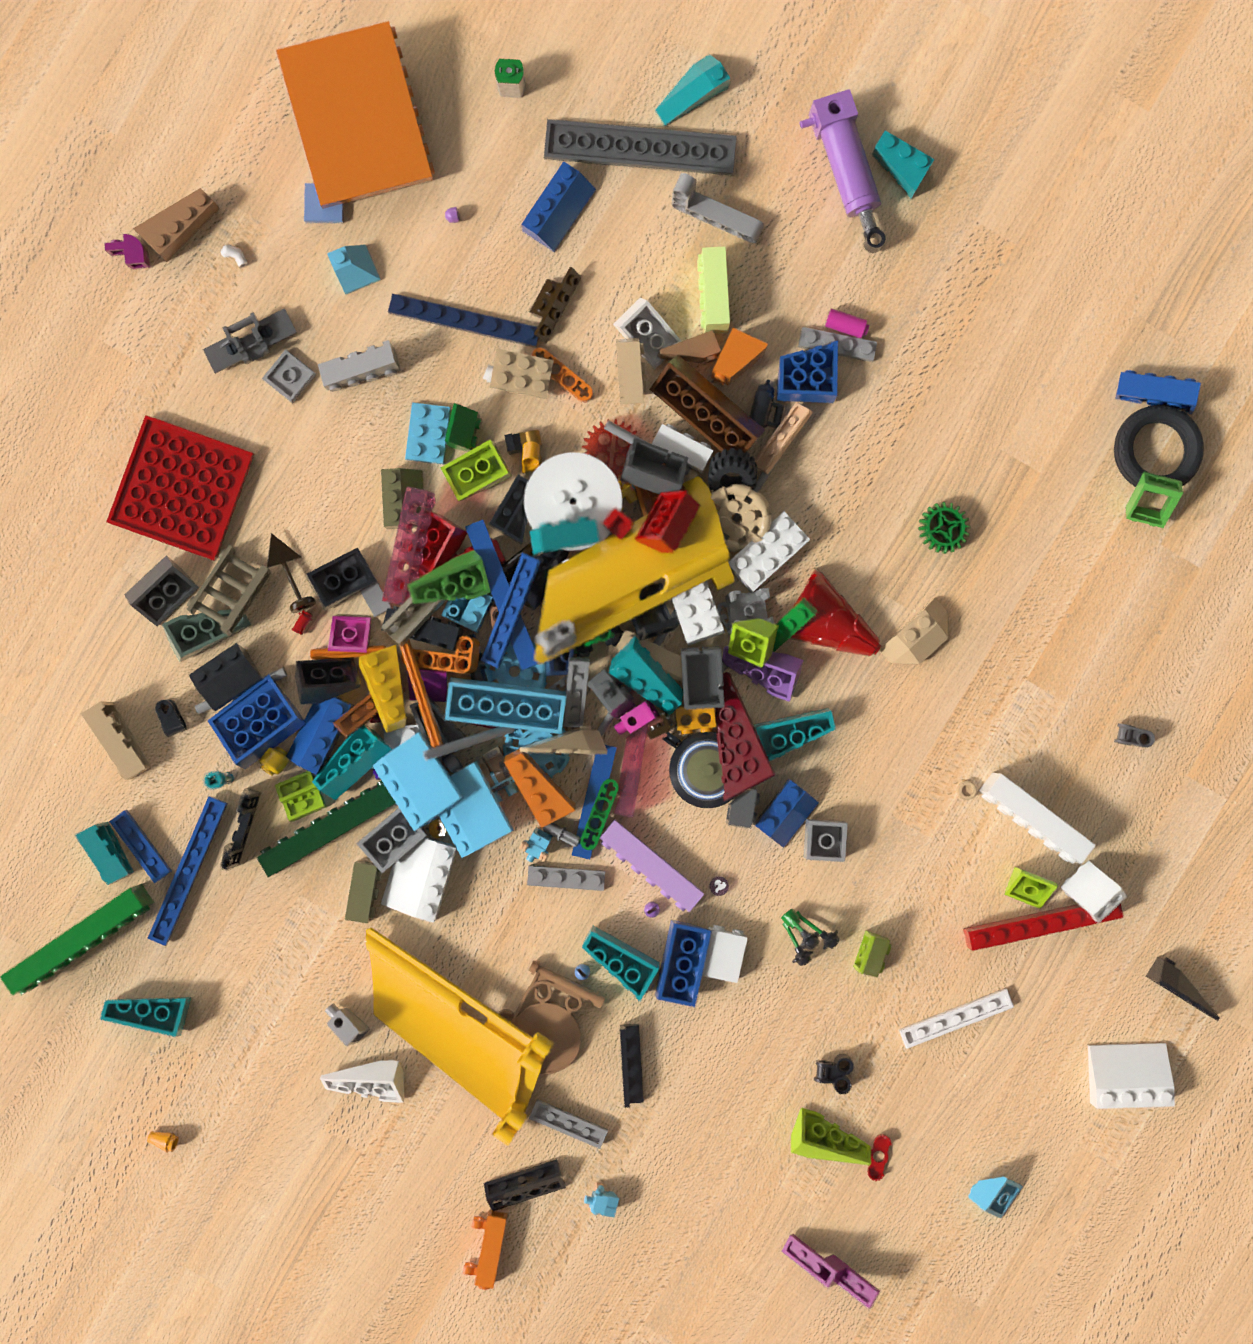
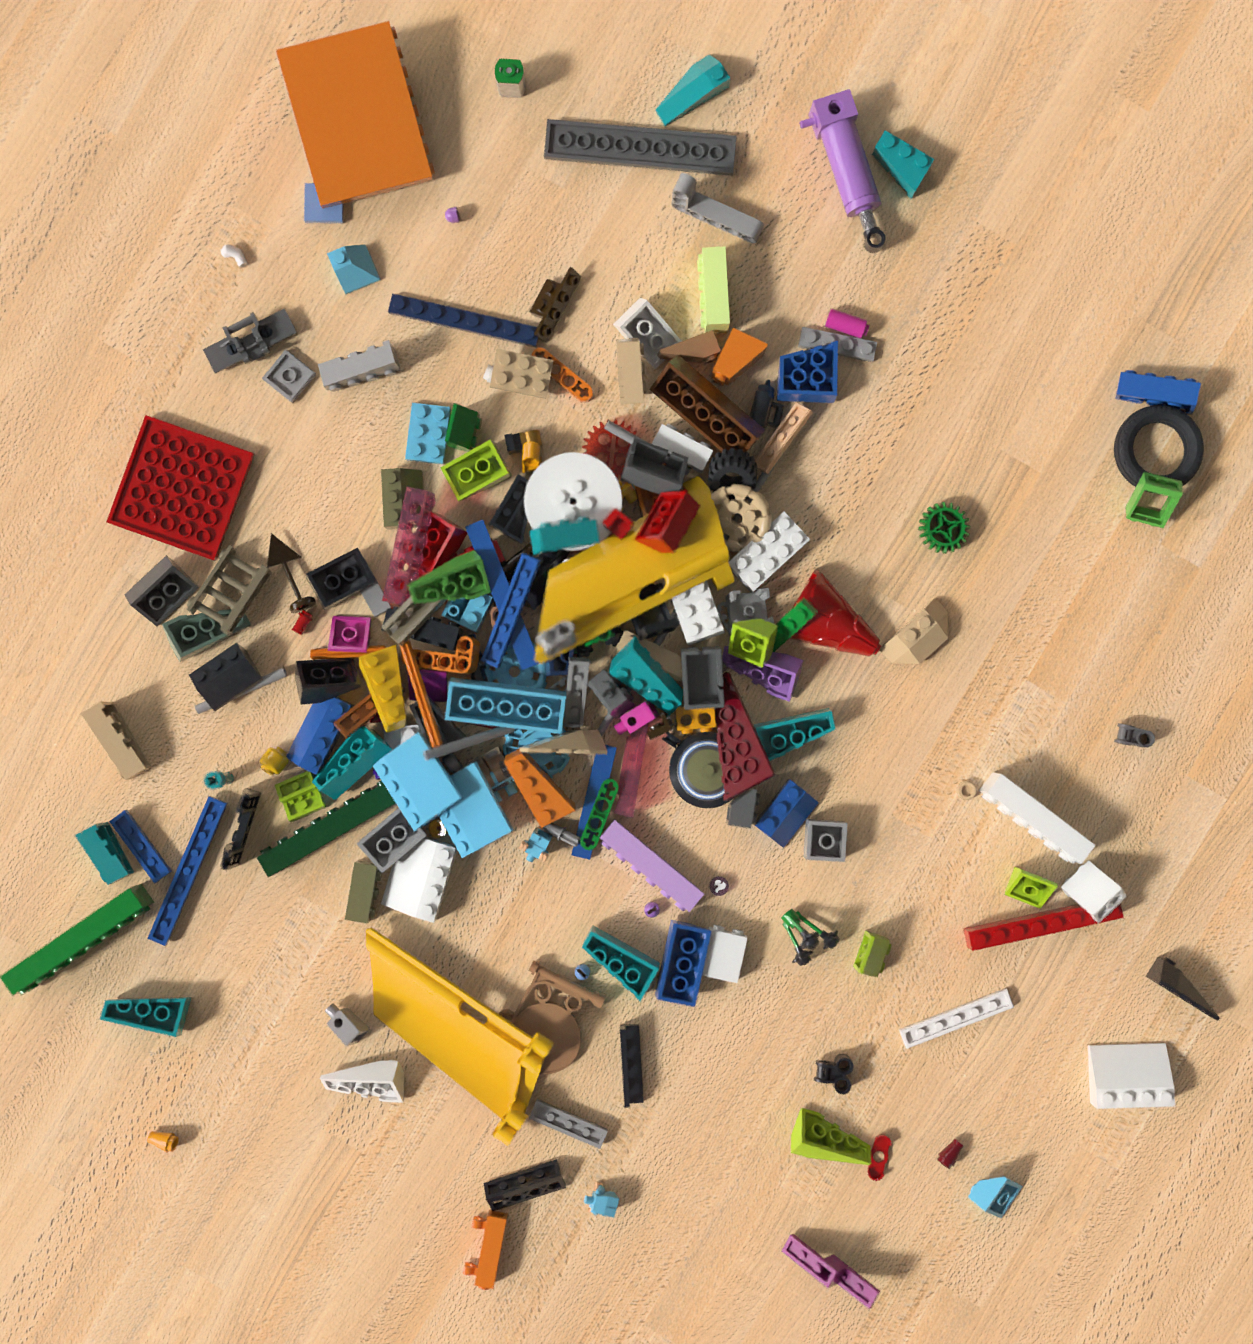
(134, 251): magenta brick -> none
(171, 720): black piece -> none
(177, 223): medium nougat wedge -> none
(256, 722): blue slope -> none
(558, 207): blue slope -> none
(566, 878): light grey plate -> none
(950, 1154): none -> dark red cone

